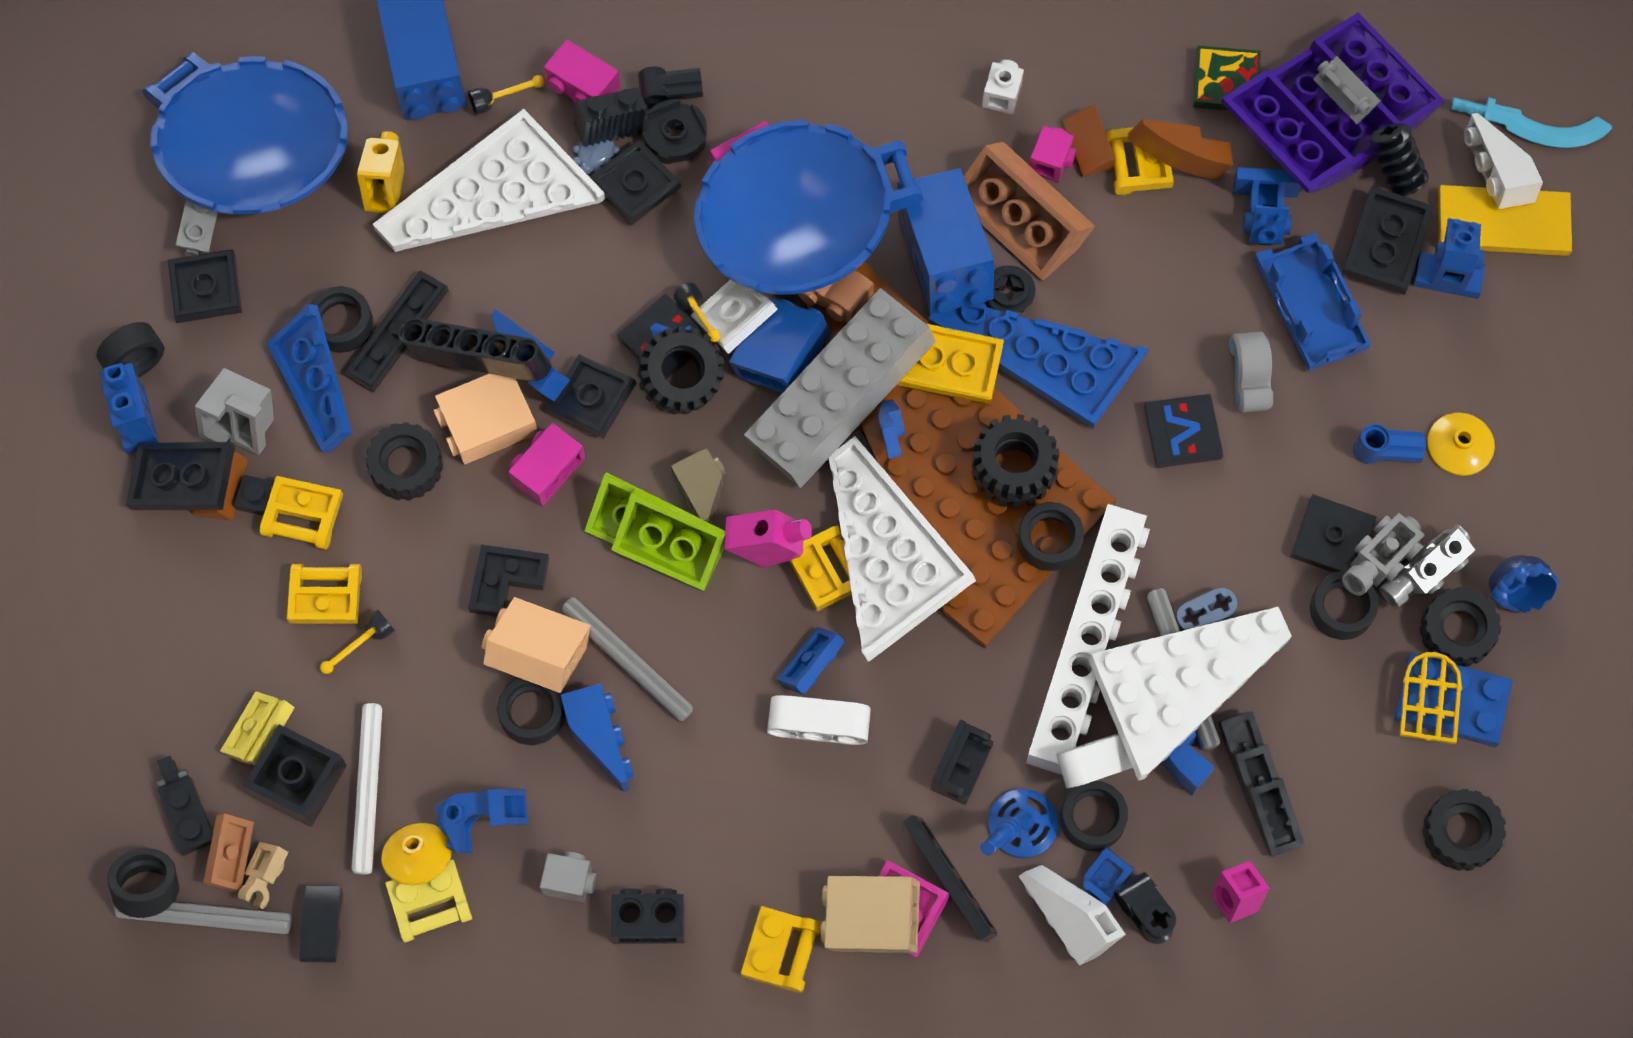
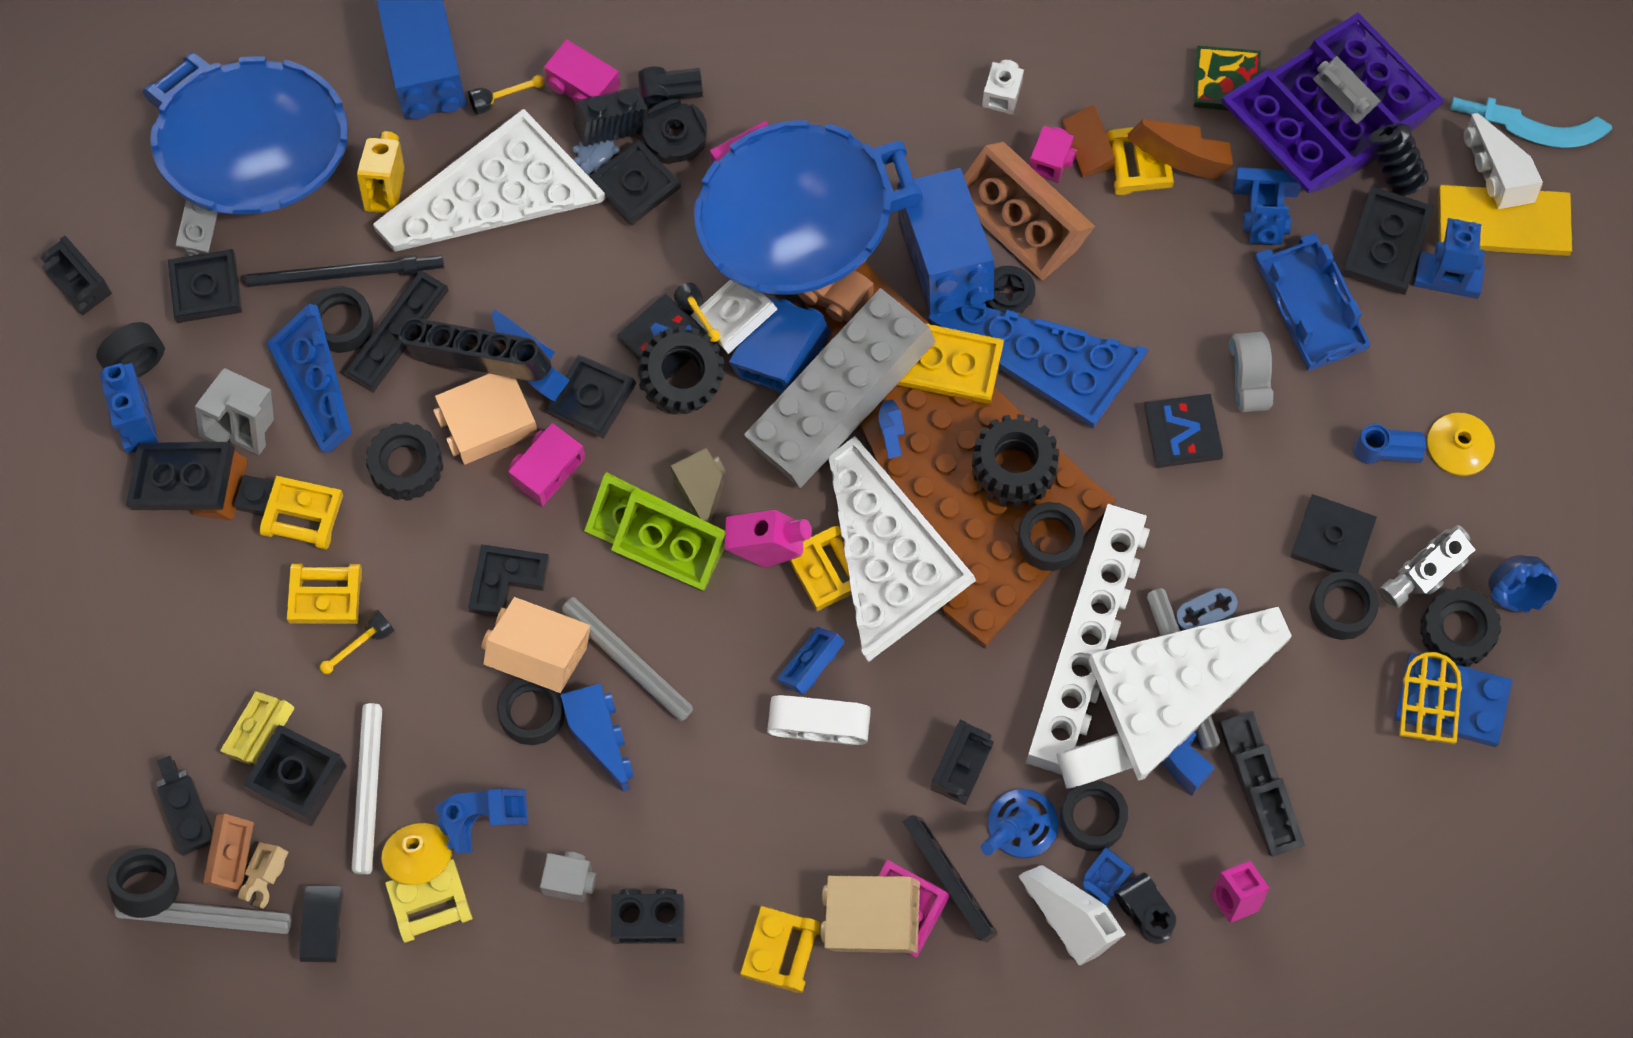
(75, 275): none -> black hinge
(409, 265): none -> black bar
(1383, 554): light grey brick -> none
(1479, 807): black tyre -> none

